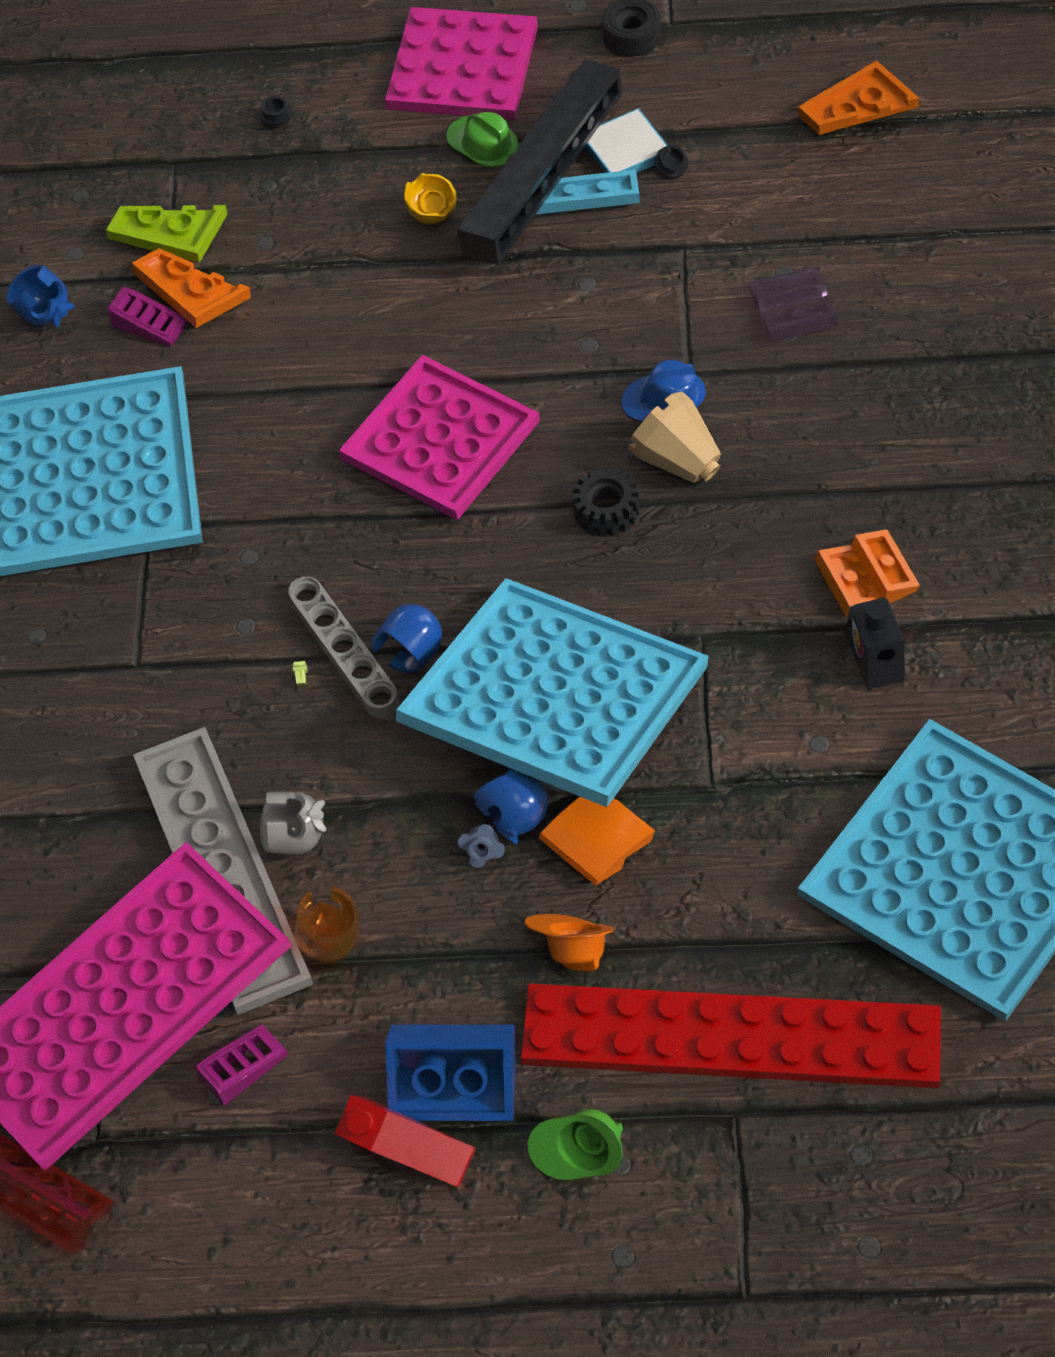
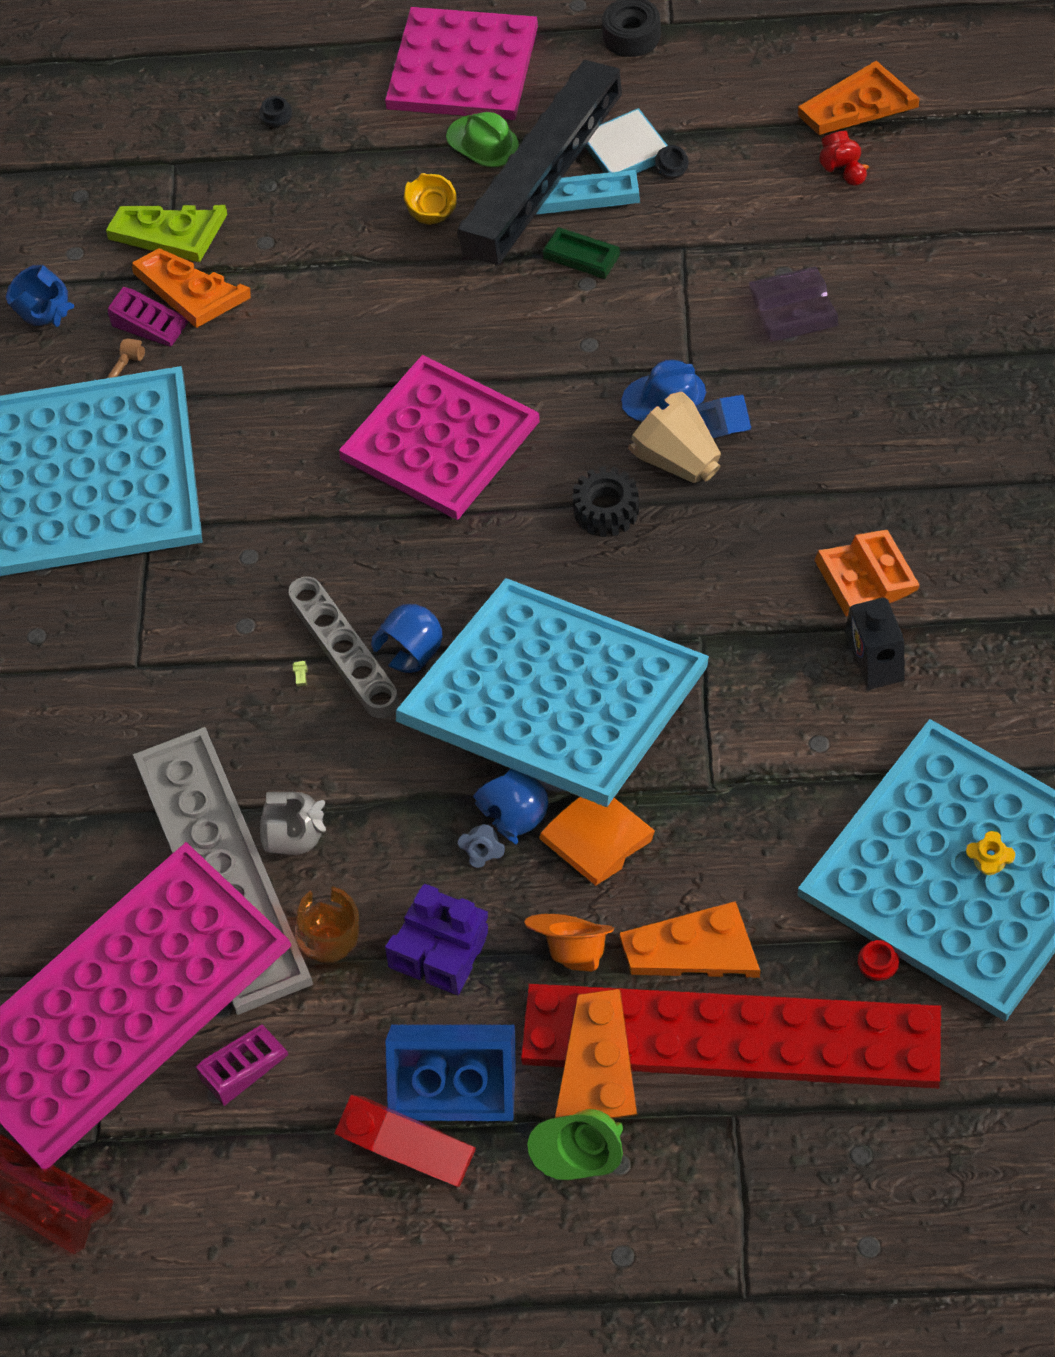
(131, 350): none -> medium nougat hand
(438, 940): none -> dark purple hips
(581, 252): none -> dark green tile
(598, 1059): none -> orange wing
(697, 942): none -> orange wing
(725, 416): none -> blue panel
(841, 152): none -> red animal
(878, 960): none -> red plate
(990, 863): none -> yellow plate

